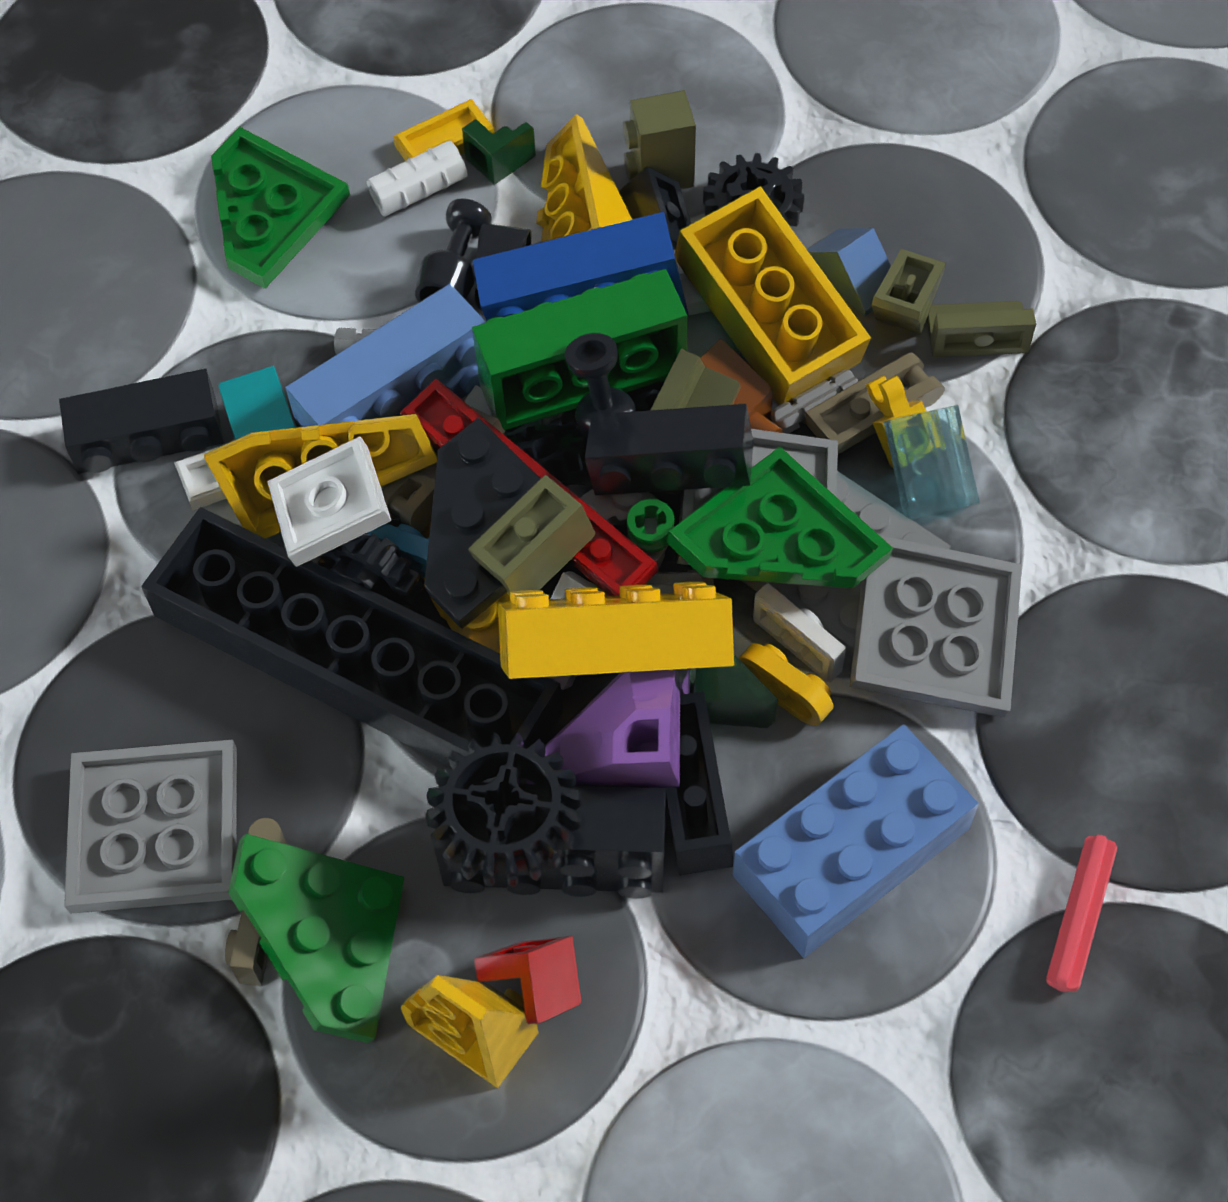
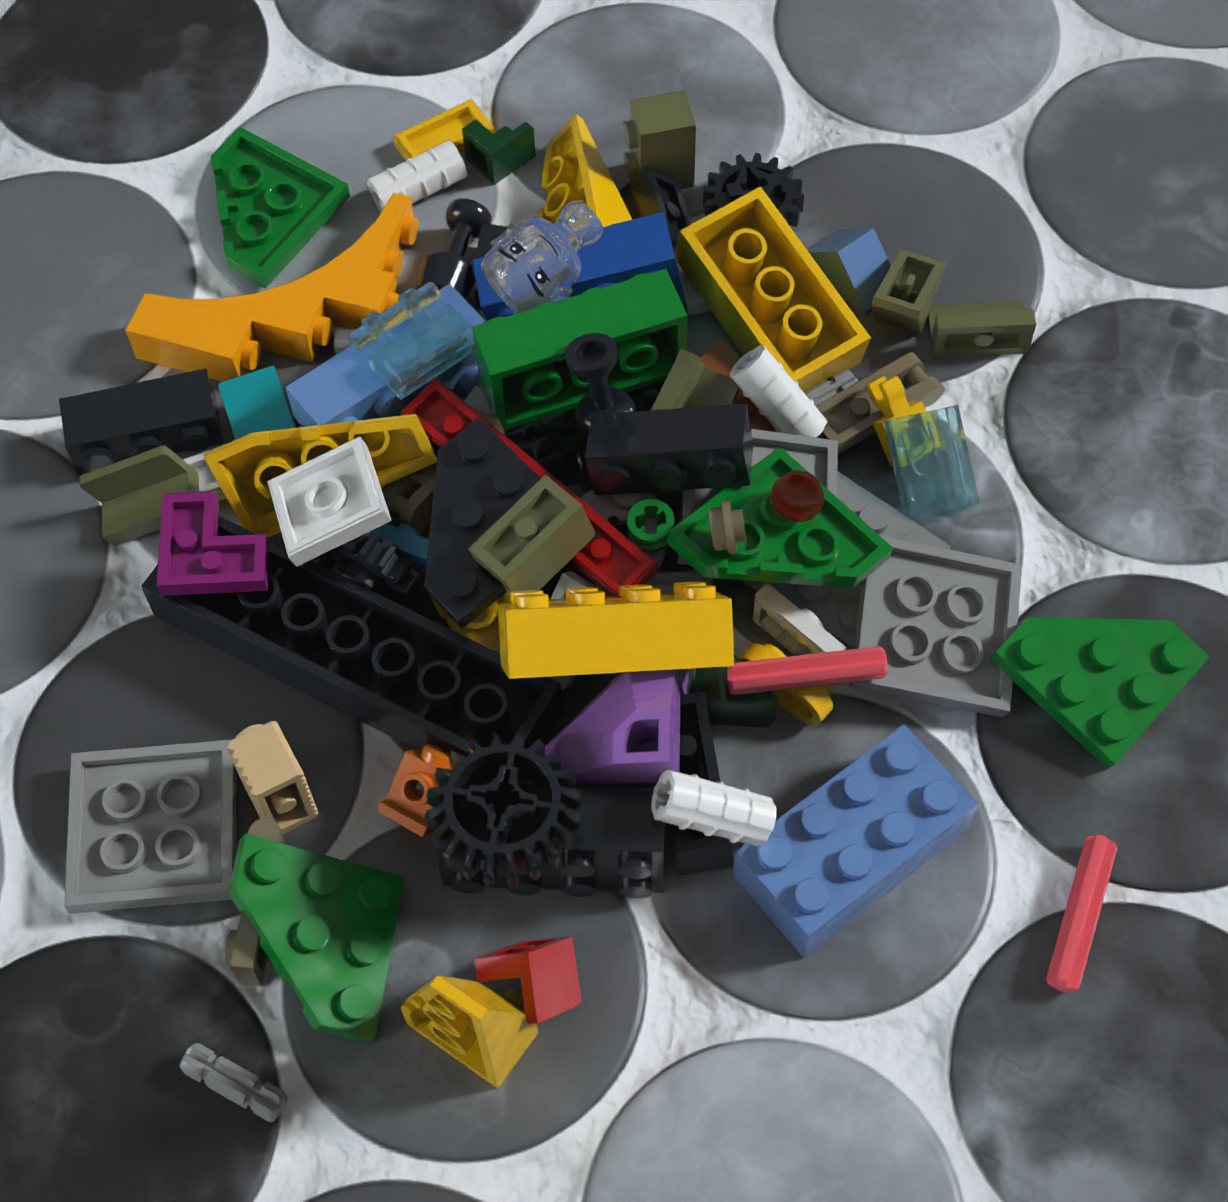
(134, 491): none -> olive panel
(200, 561): none -> magenta plate
(233, 1082): none -> light grey axle
(272, 776): none -> tan brick
(286, 319): none -> light orange arch
(404, 801): none -> orange brick
(420, 352): none -> clear light blue plate
(539, 258): none -> clear piece
(713, 808): none -> white axle
(726, 527): none -> dark tan plate
(777, 394): none -> white axle
(797, 496): none -> clear red plate
(807, 670): none -> coral axle
(1100, 675): none -> green plate

